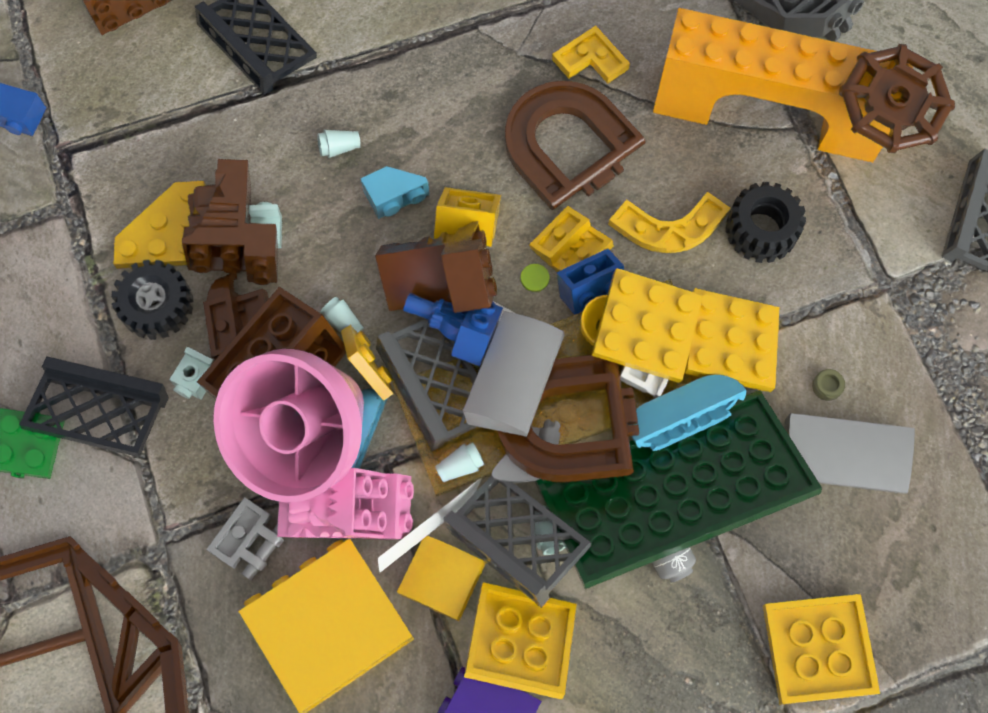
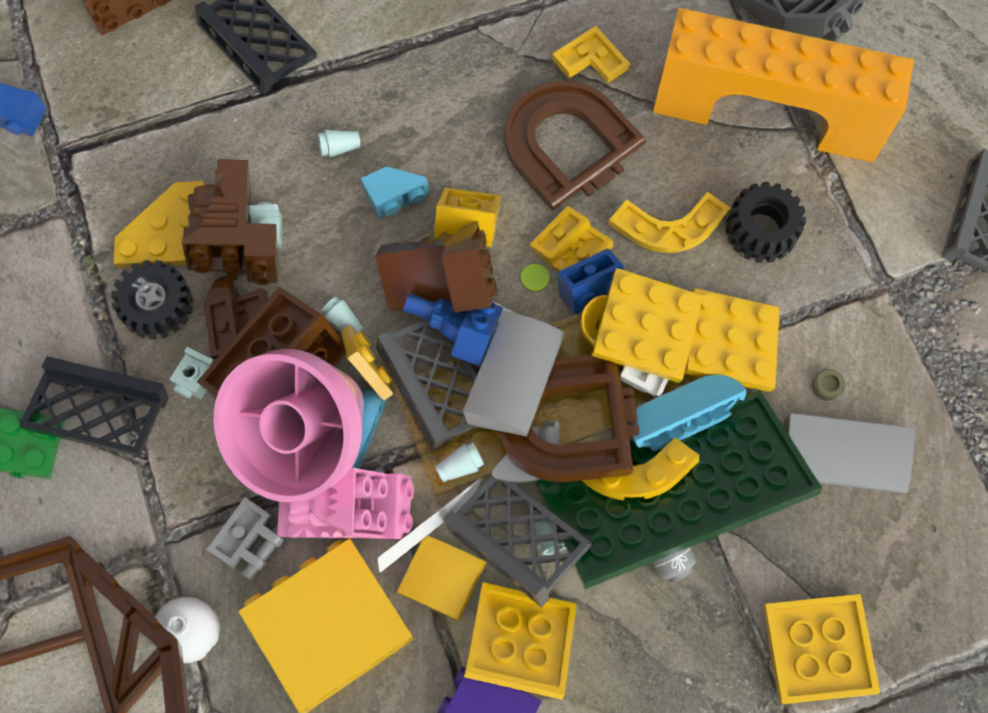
(192, 624): none -> white cylinder
(652, 477): none -> yellow plate
(888, 112): reddish brown plate -> none

